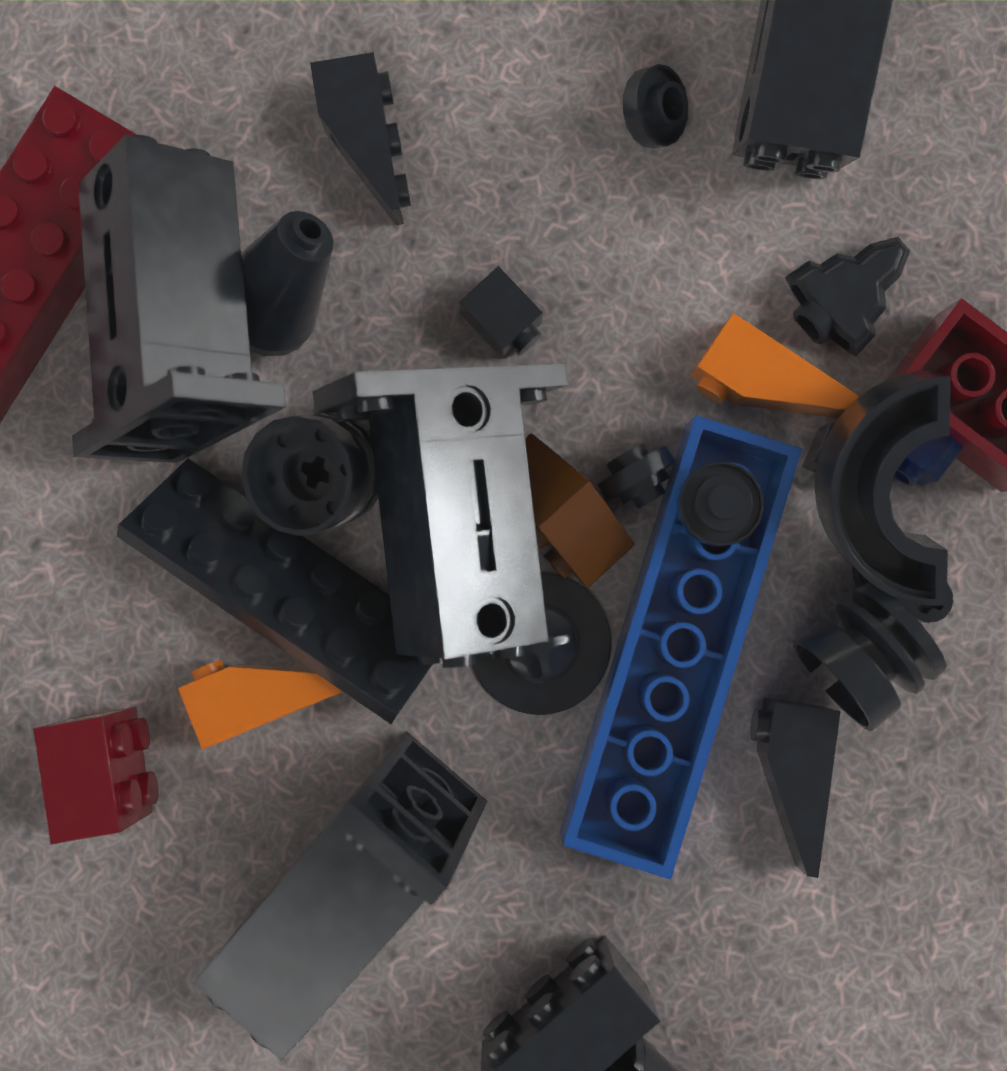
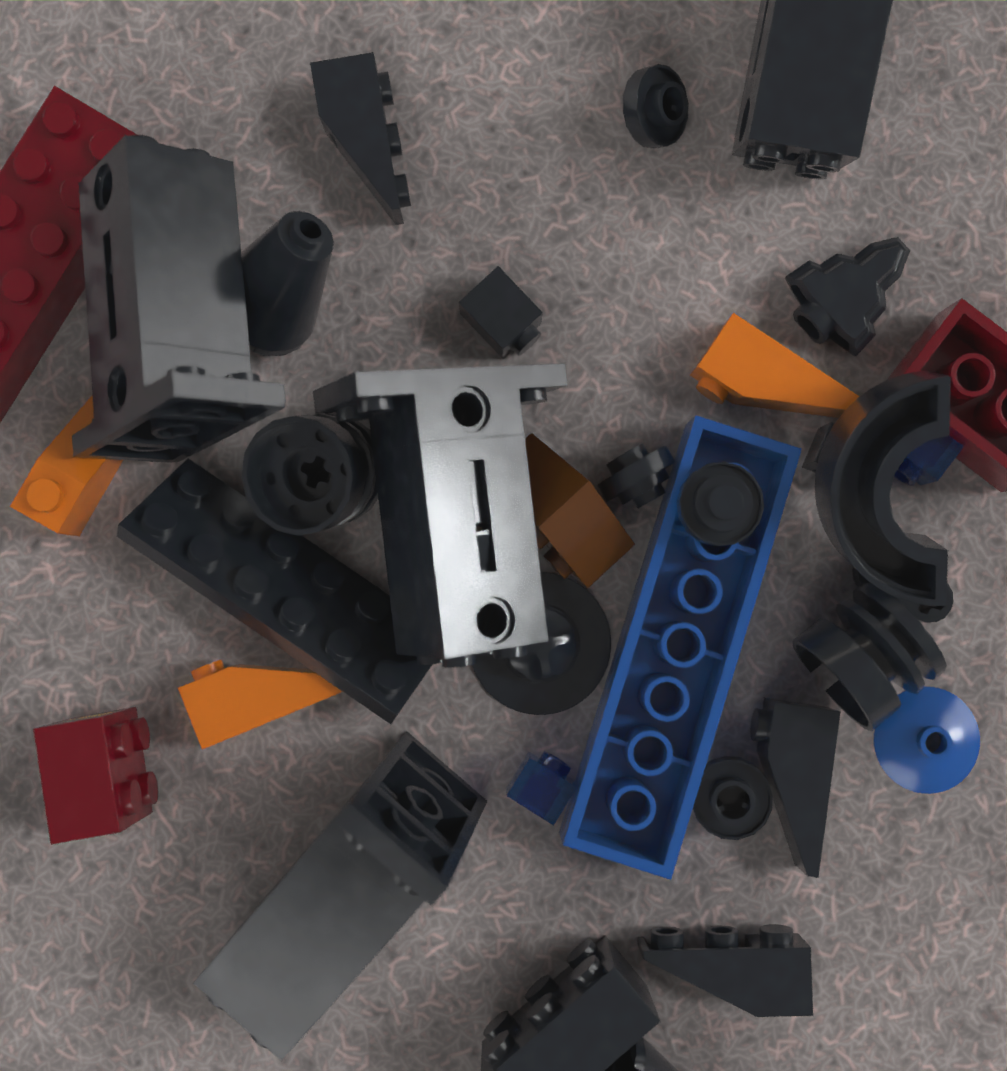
(65, 488): none -> orange slope
(542, 785): none -> clear blue plate
(733, 798): none -> black plate
(762, 978): none -> black slope
(903, 736): none -> blue dish

